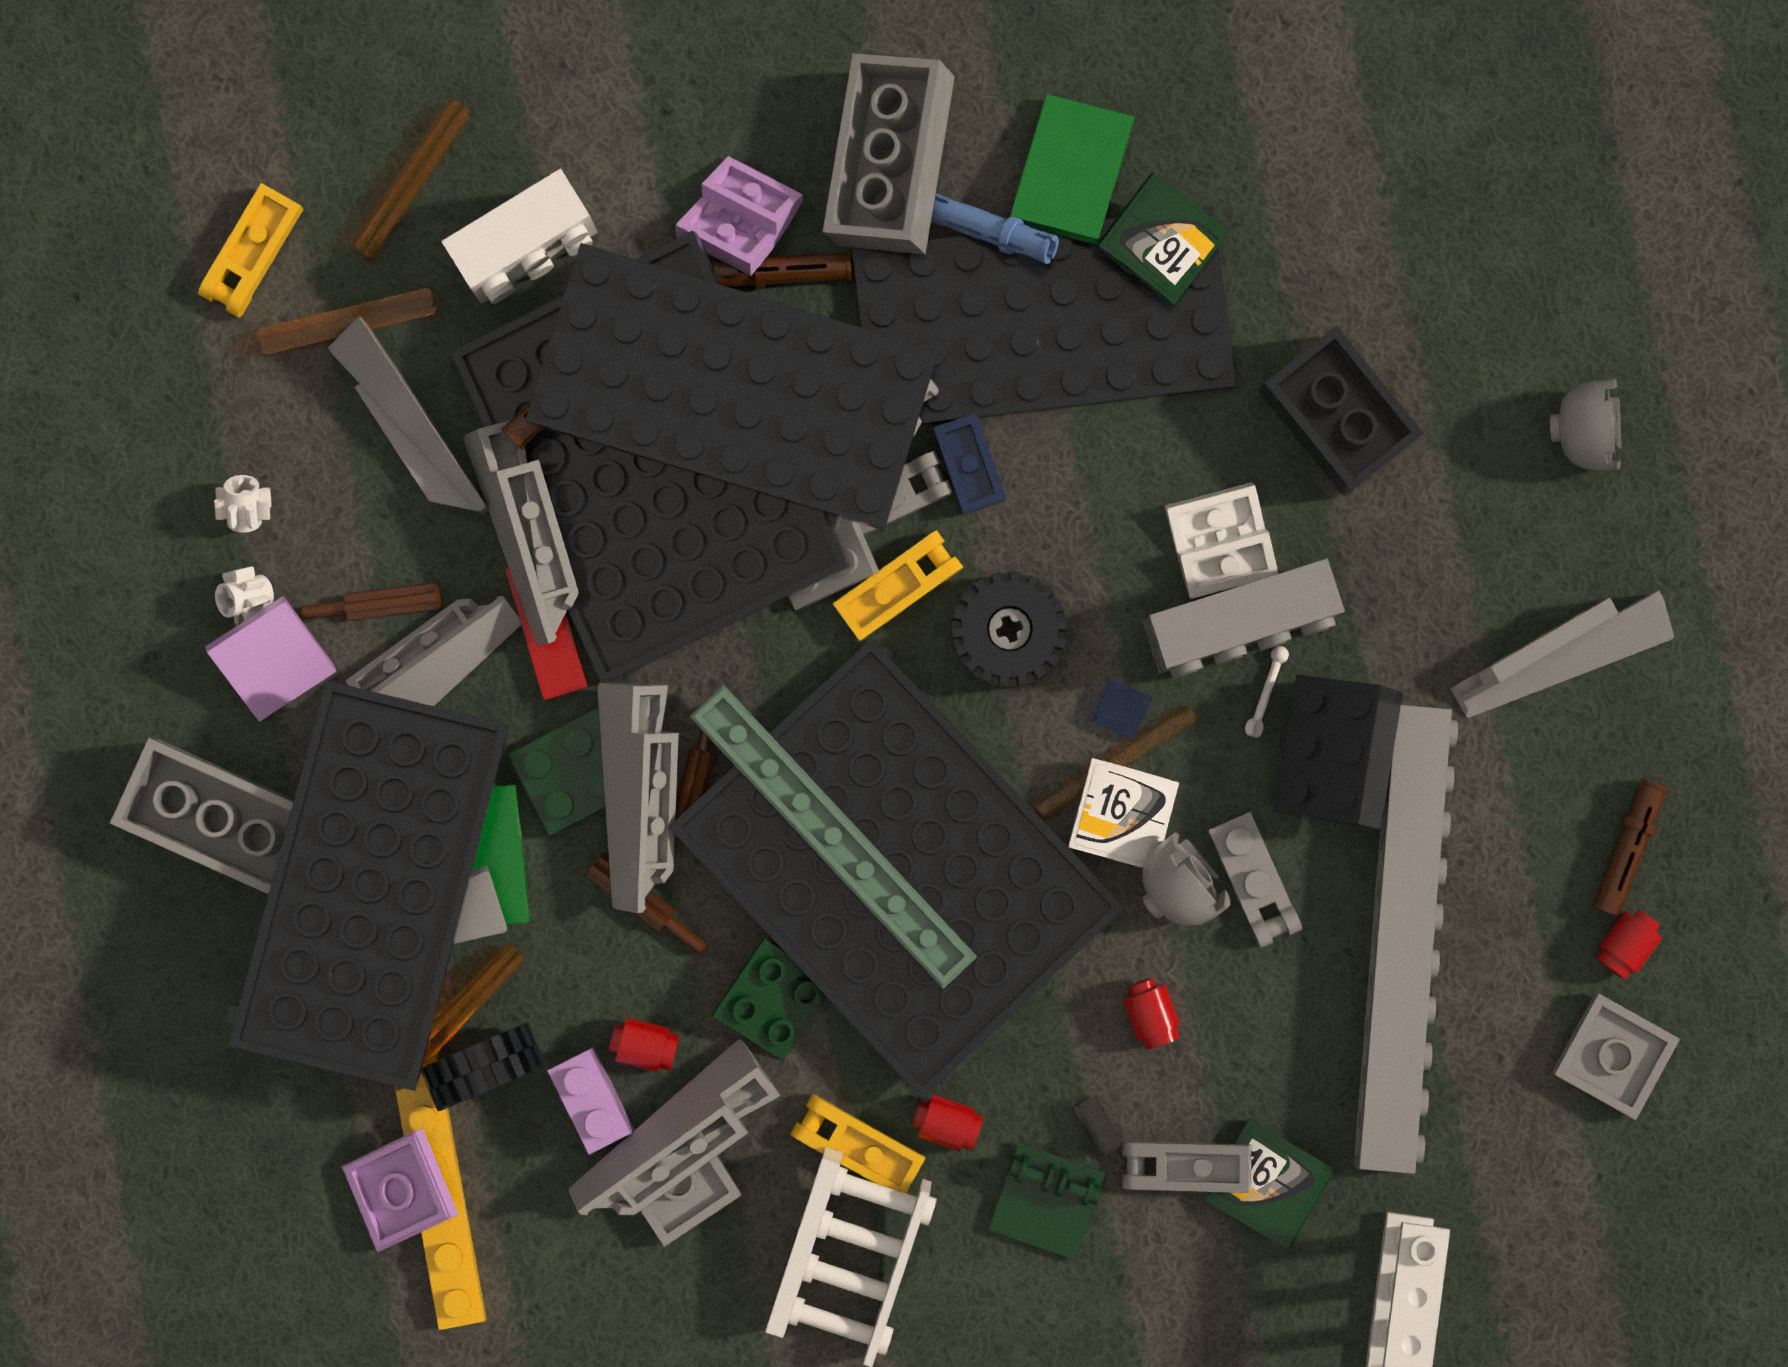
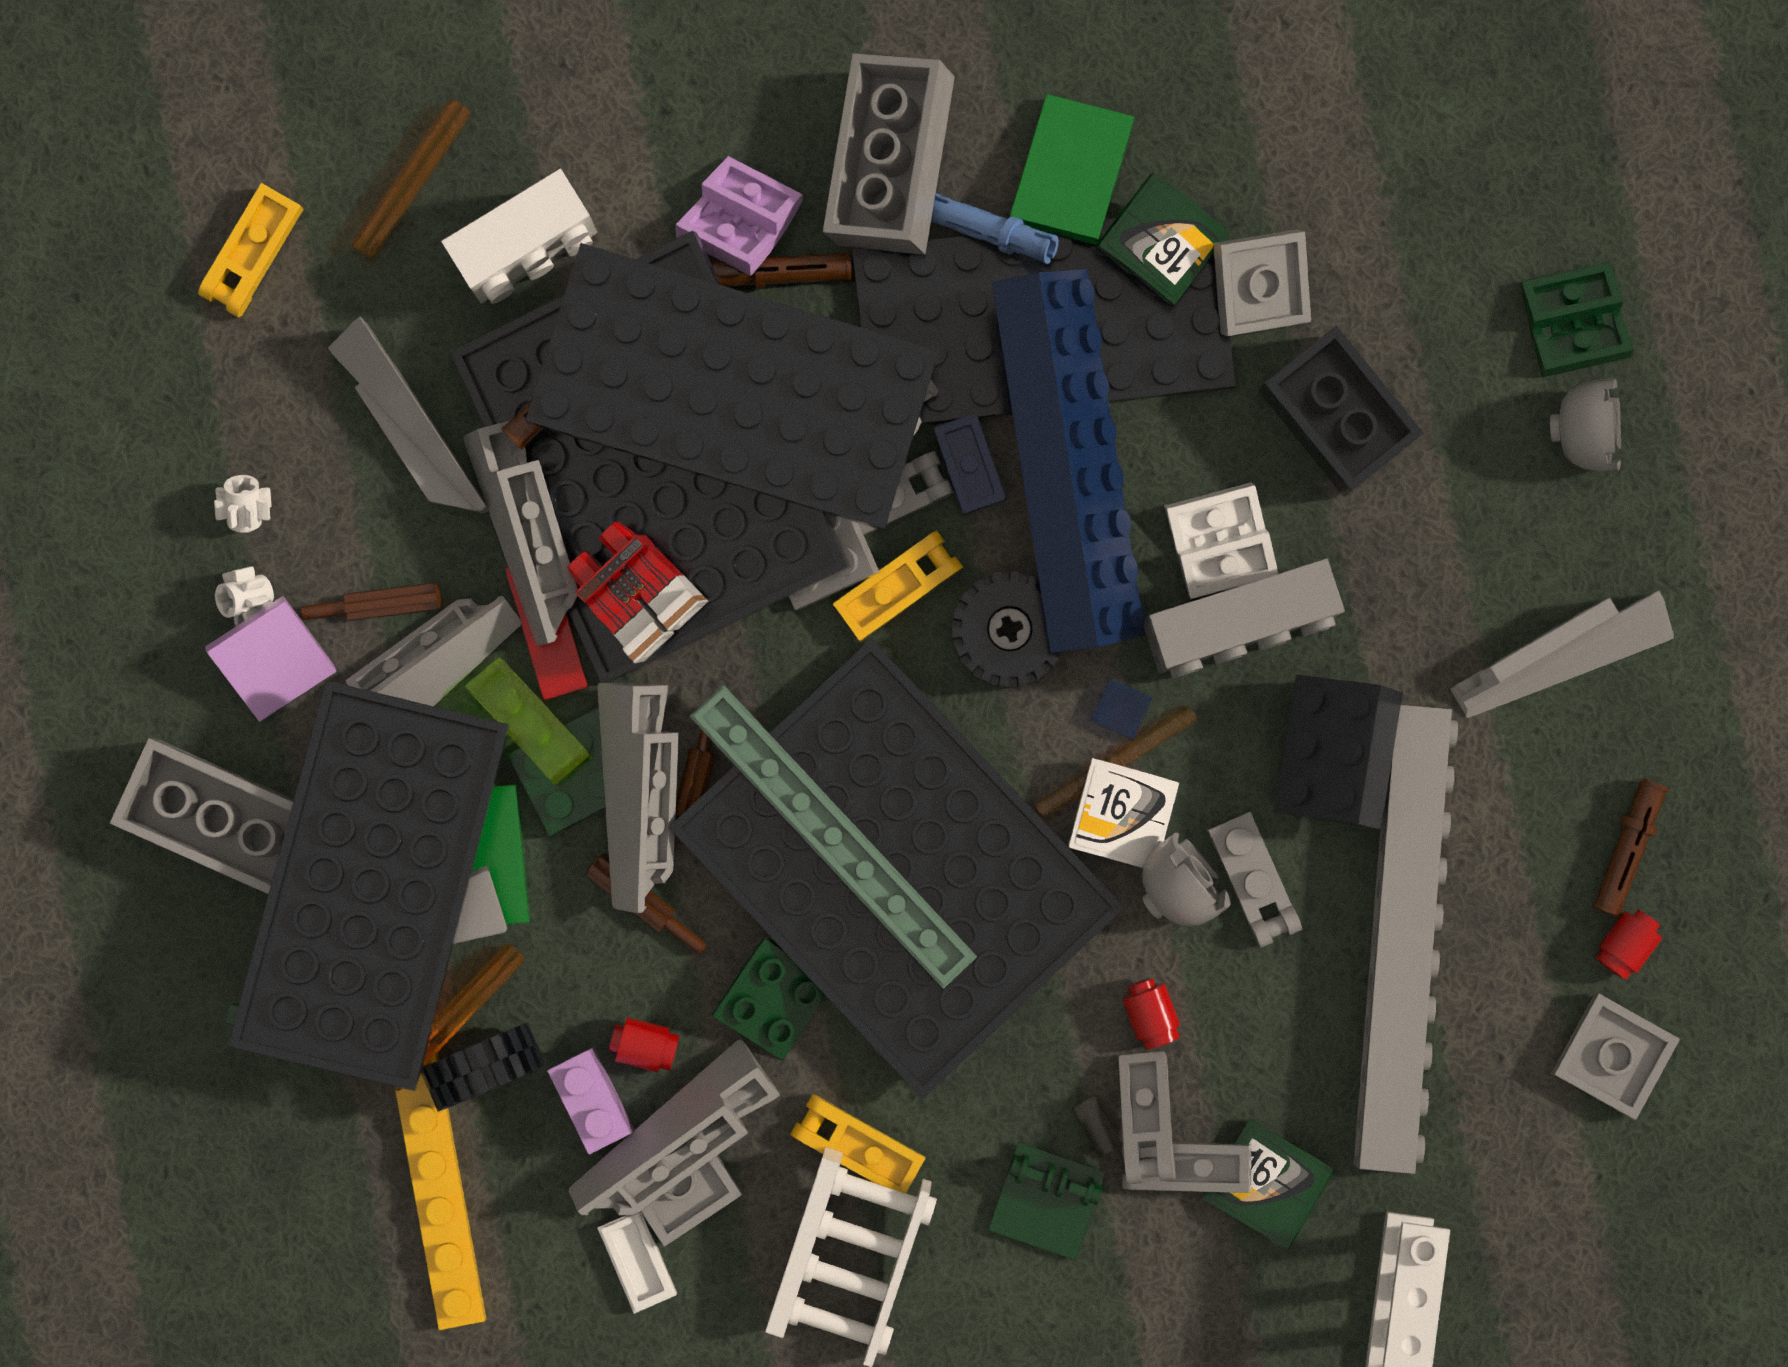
(335, 322): clear orange axle -> none
(400, 1190): lavender tile -> none
(529, 720): none -> clear neon green plate
(635, 591): none -> hips
(637, 1261): none -> white tile
(947, 1123): red brick -> none
(1069, 459): none -> dark blue brick
(1146, 1116): none -> light grey plate
(1254, 726): white hinge -> none
(1262, 282): none -> light grey plate
(1576, 319): none -> dark green slope

